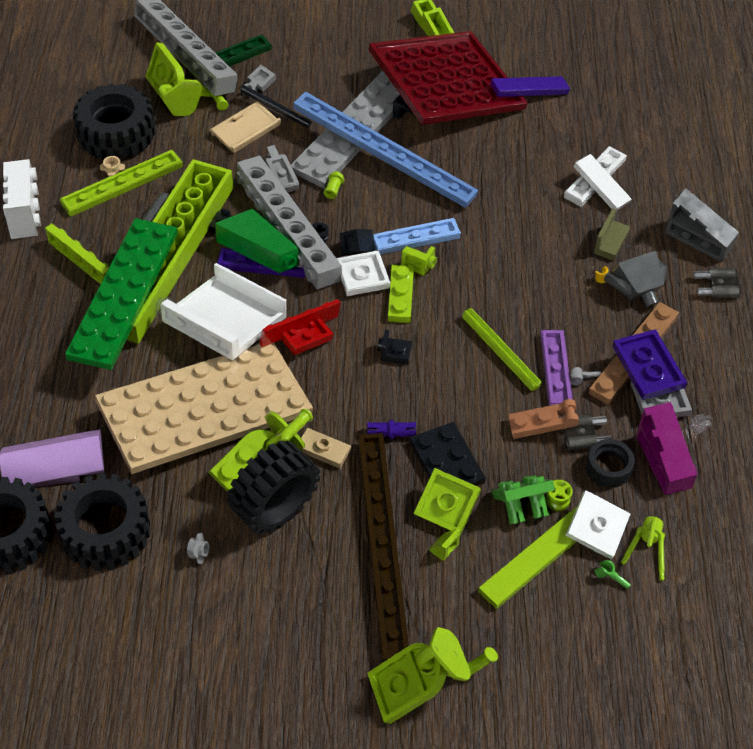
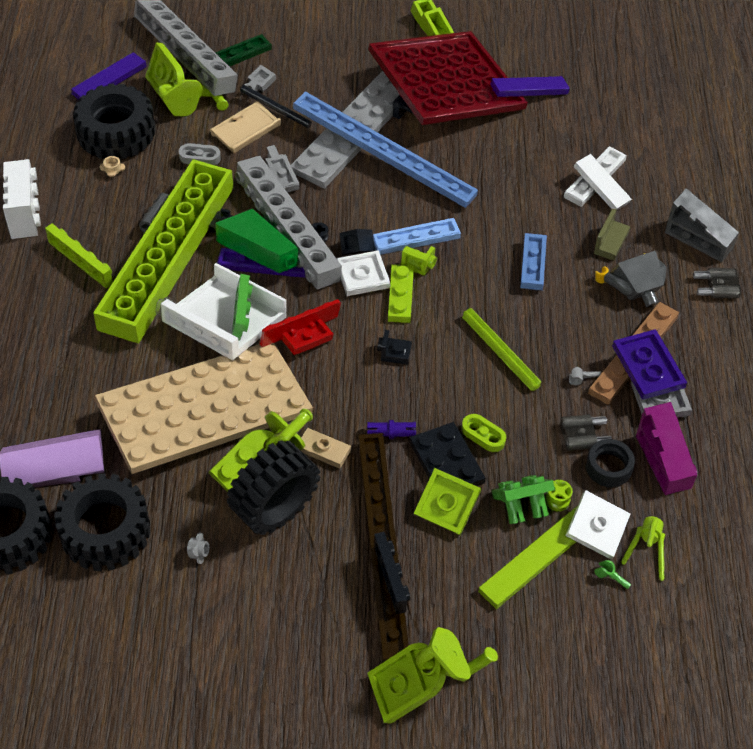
(113, 74): none -> dark purple tile
(121, 183): lime tile -> none
(121, 294): green plate -> none
(203, 153): none -> light grey plate
(242, 306): none -> bright green plate
(336, 179): lime pin -> none
(391, 572): none -> black plate
(446, 544): lime slope -> none
(485, 432): none -> lime plate
(533, 261): none -> medium blue plate
(544, 419): nougat plate -> none
(555, 366): medium lavender tile -> none
(700, 423): clear plate -> none

